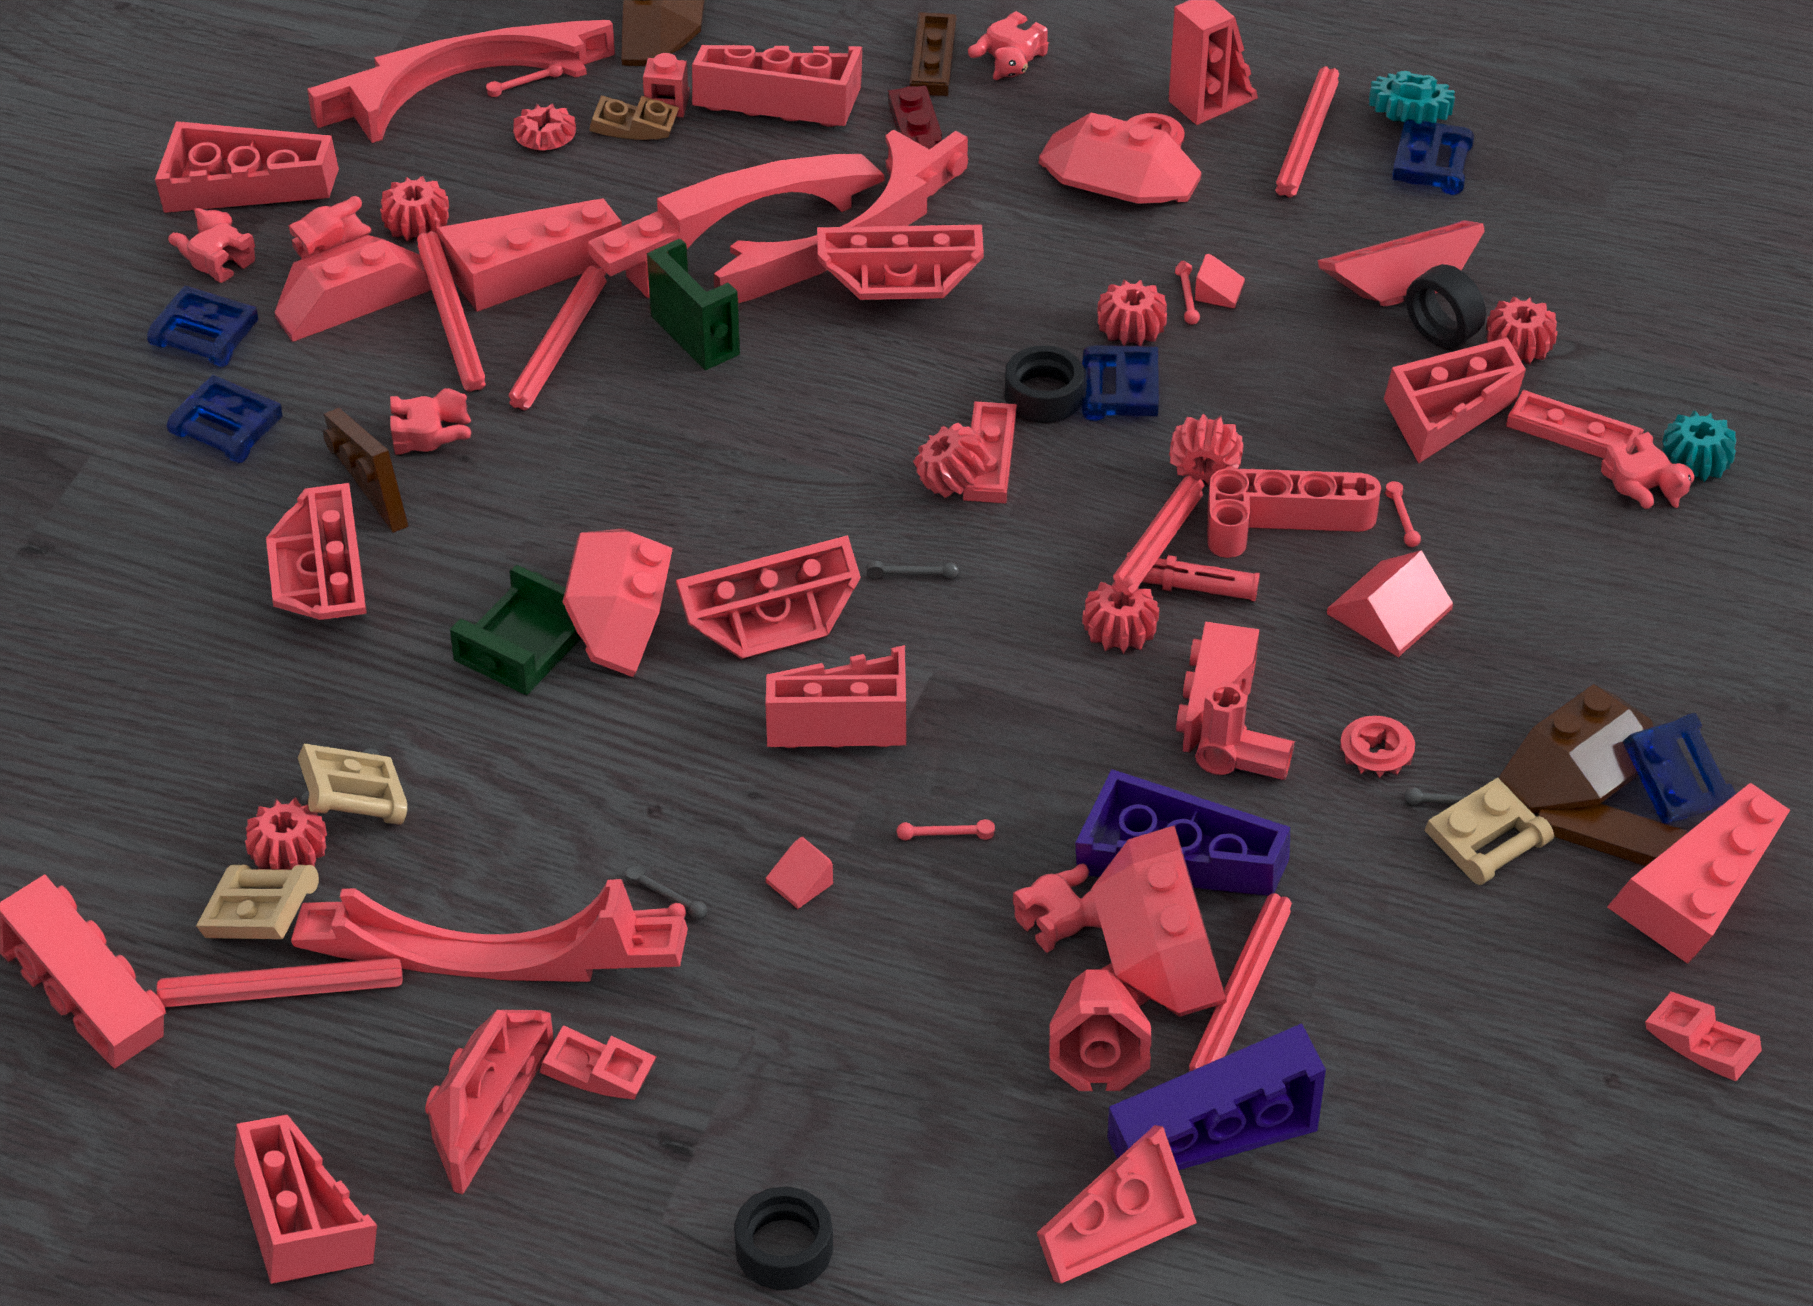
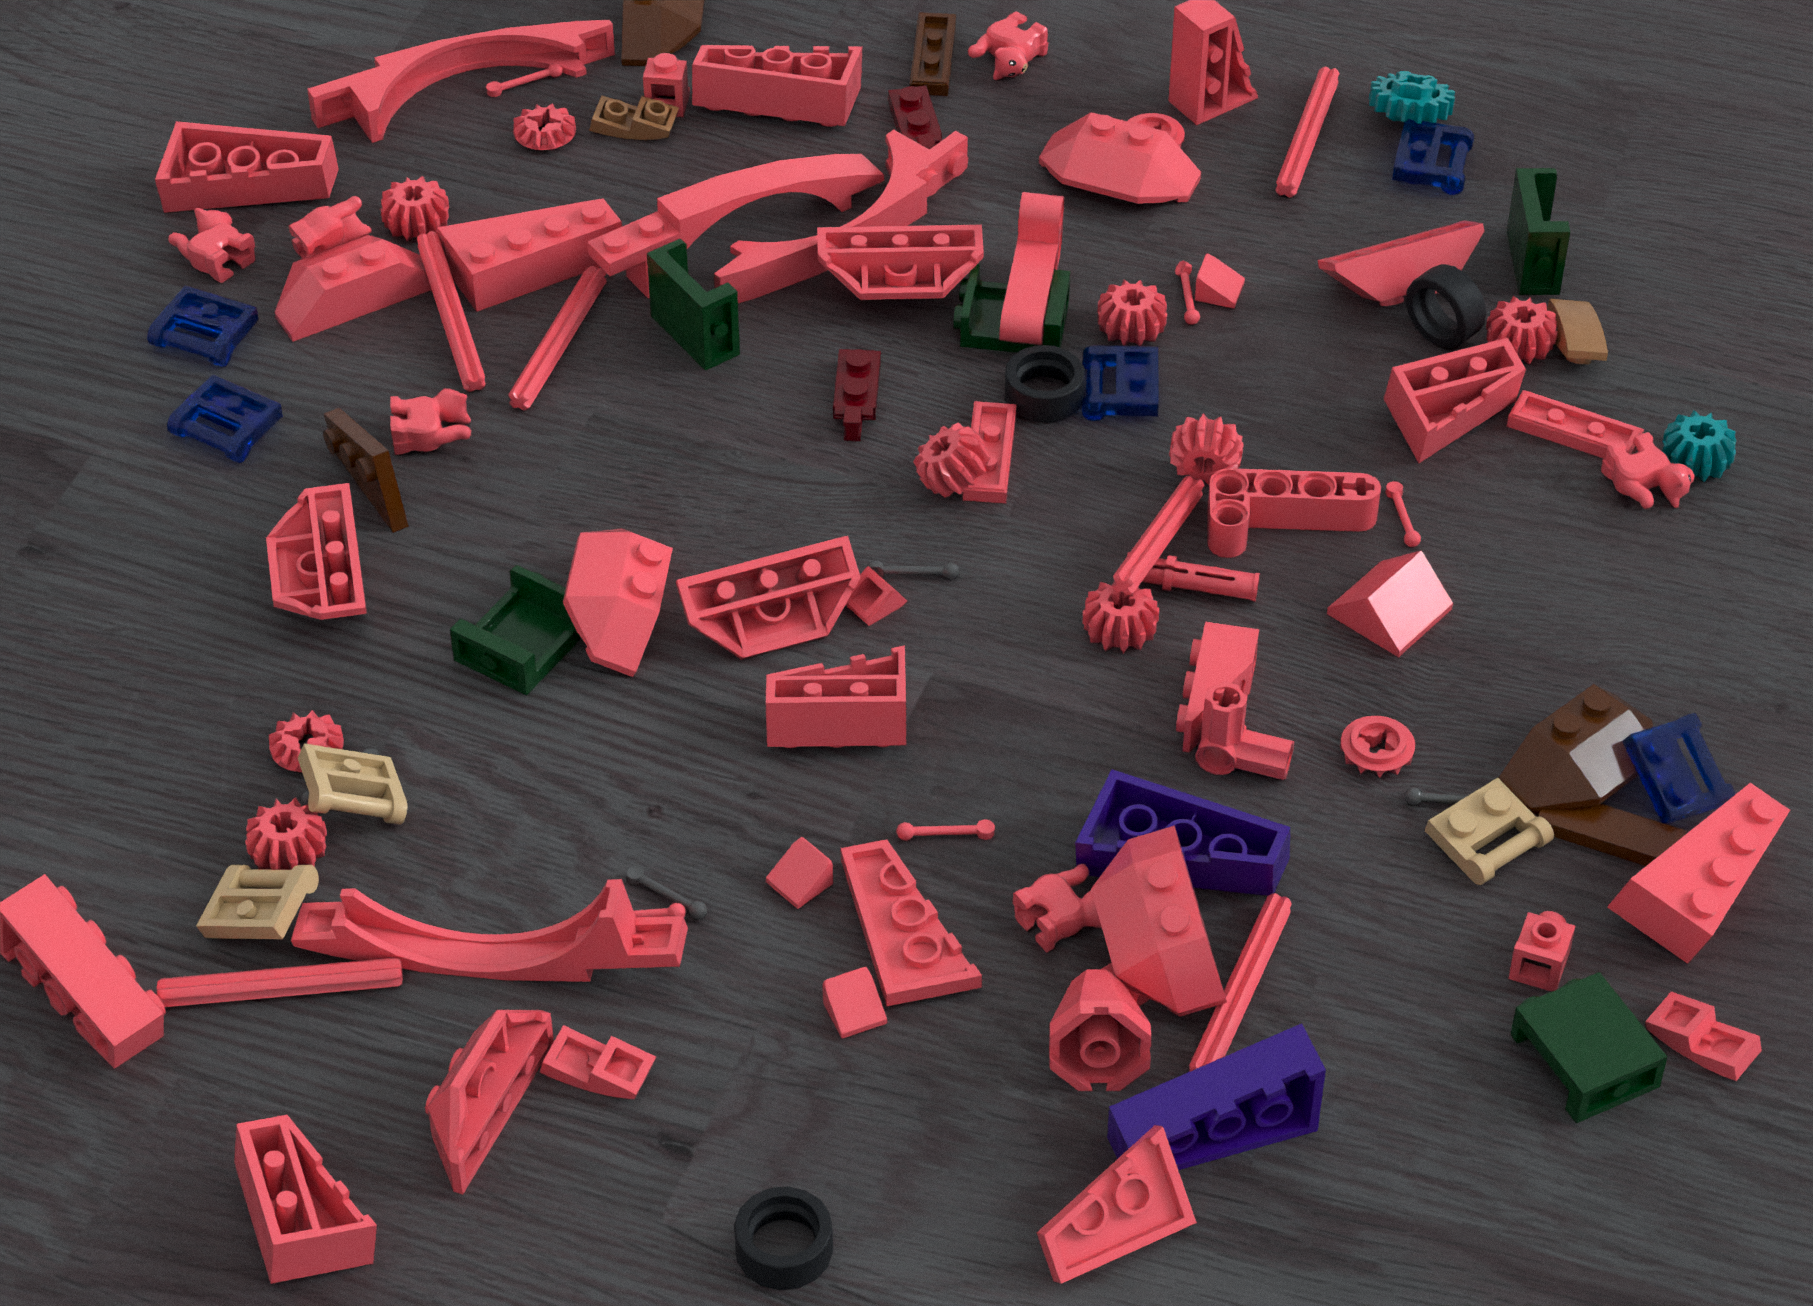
(285, 744): none -> coral gear
(853, 1002): none -> coral slope
(856, 389): none -> dark red hinge
(874, 598): none -> coral slope
(902, 930): none -> coral wing
(982, 310): none -> dark green panel
(1032, 268): none -> coral beam
(1534, 241): none -> dark green panel
(1545, 940): none -> coral brick
(1579, 331): none -> medium nougat slope
(1591, 1045): none -> dark green panel

